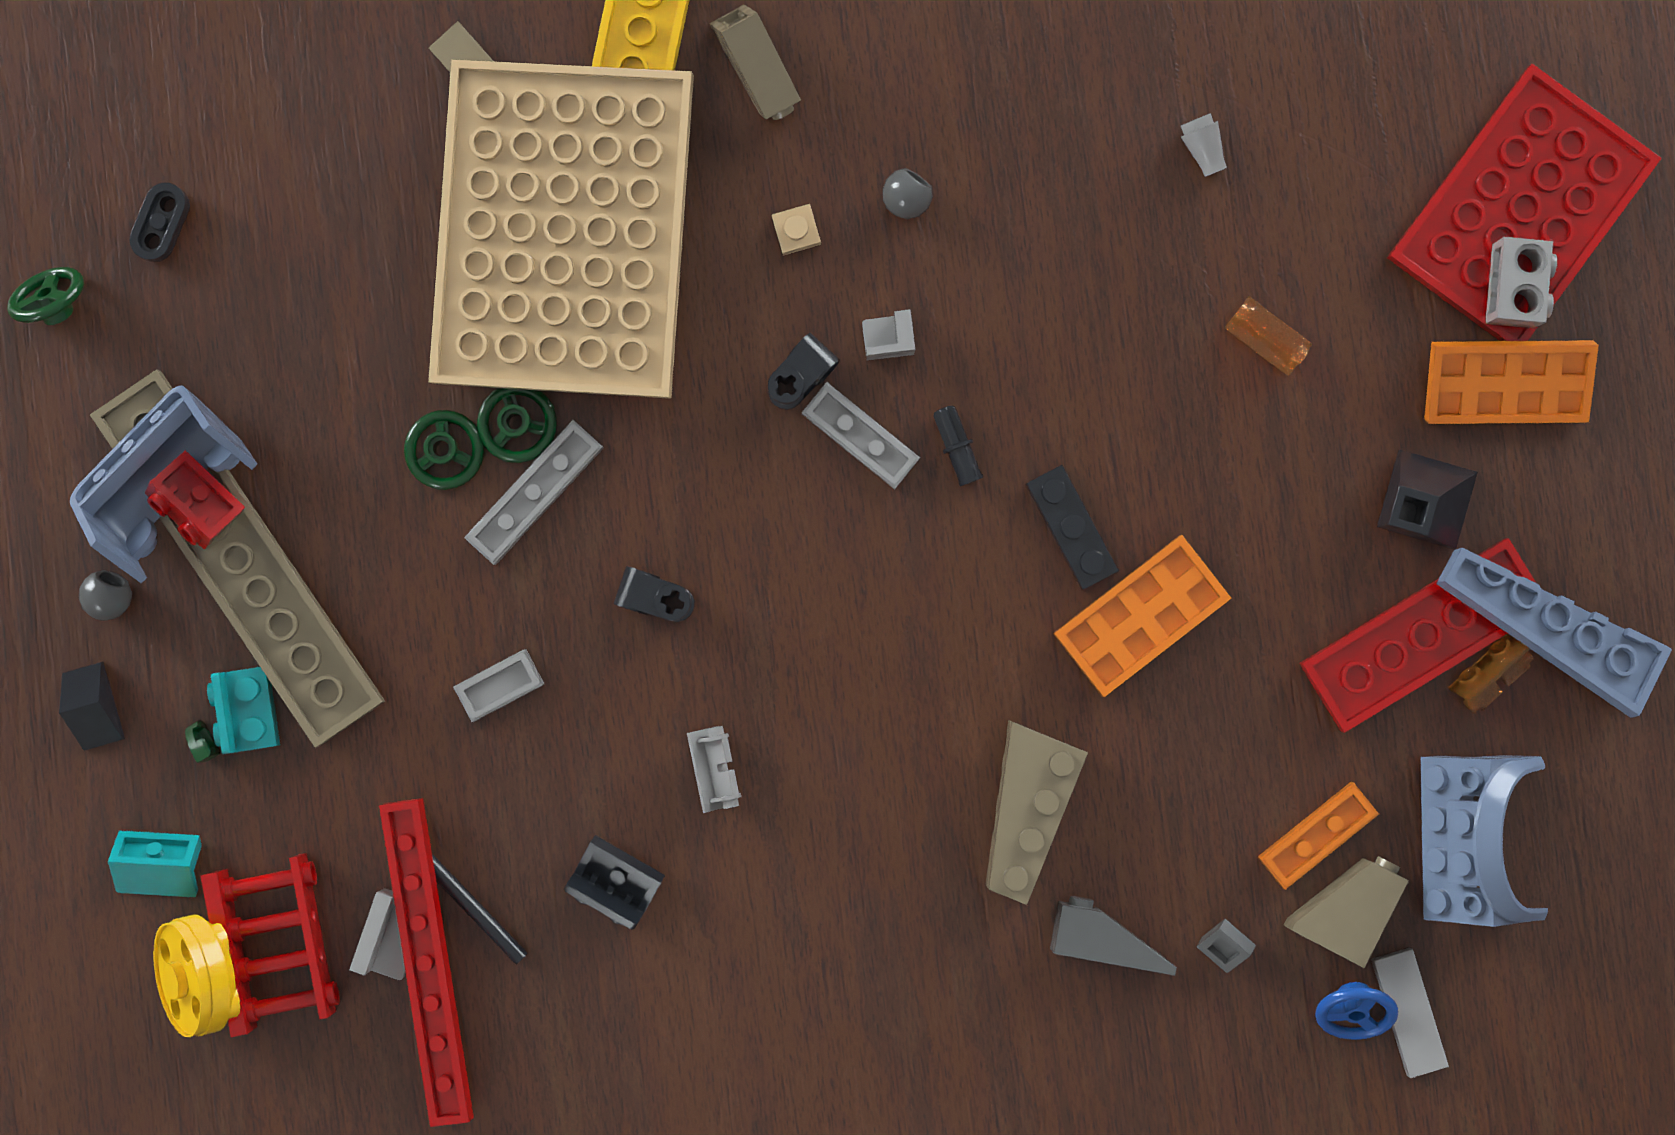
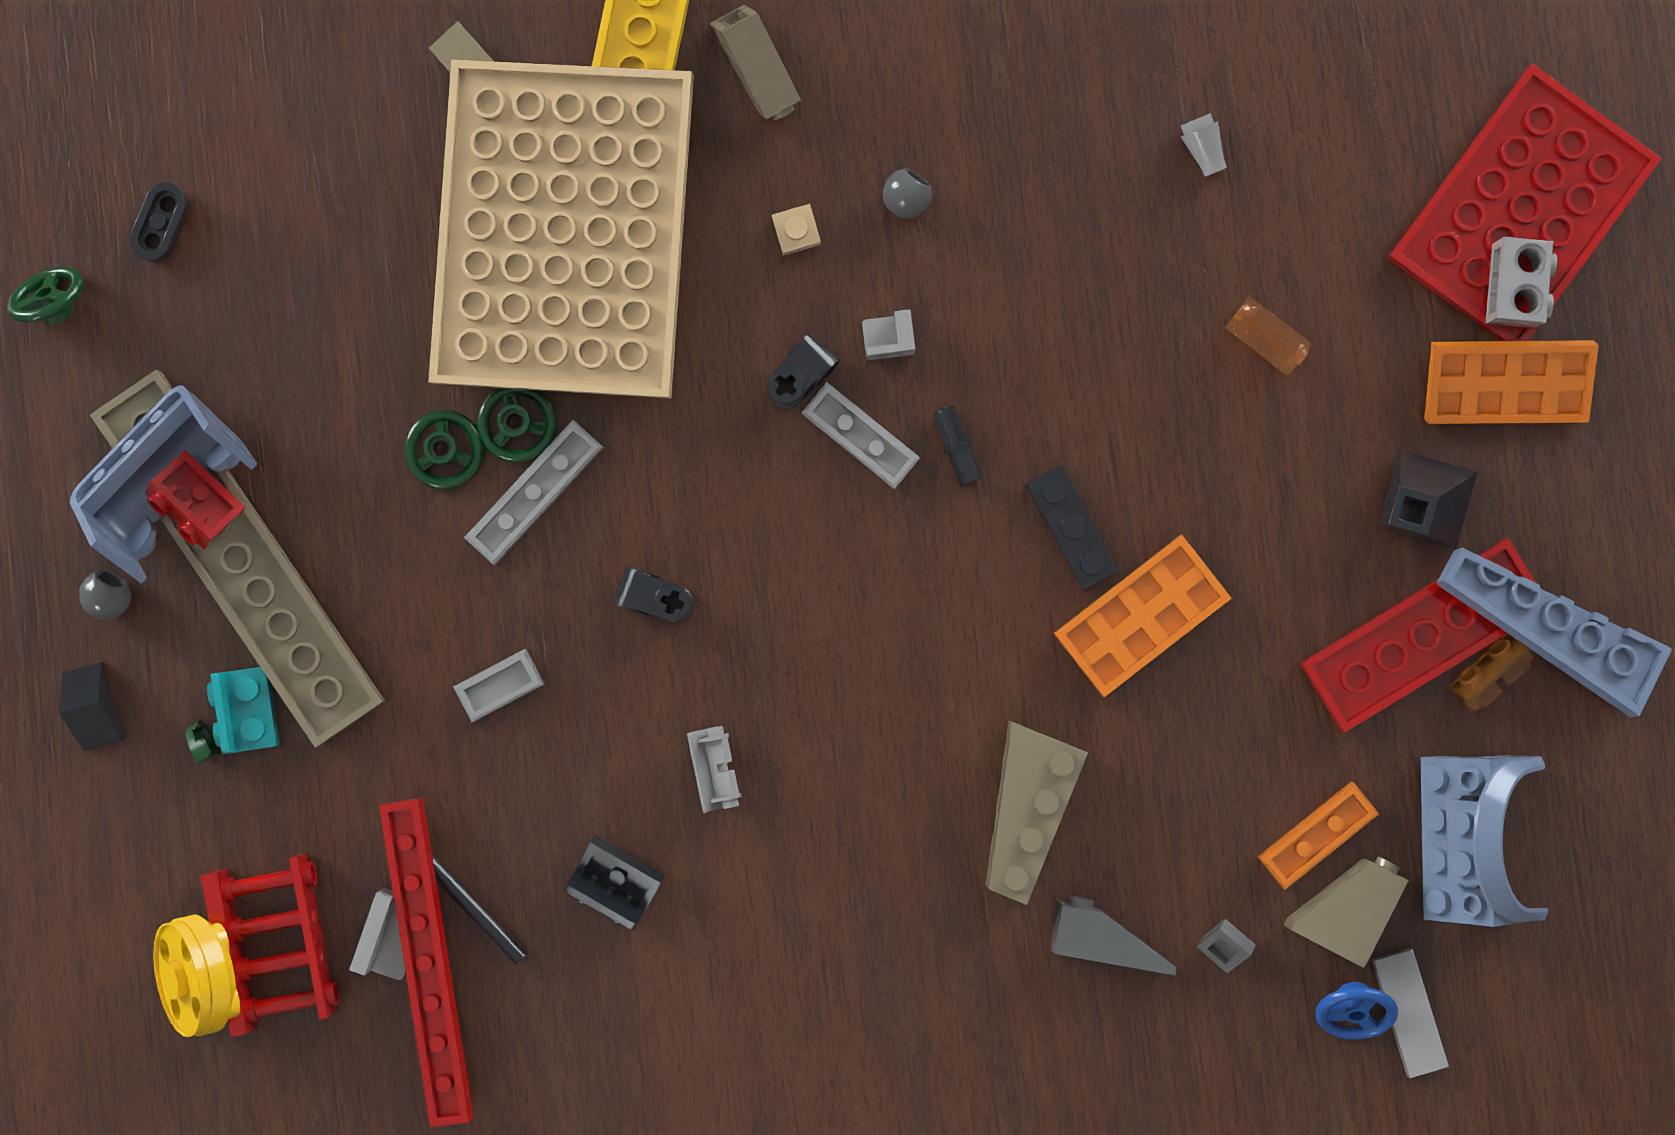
(155, 863): teal panel -> none

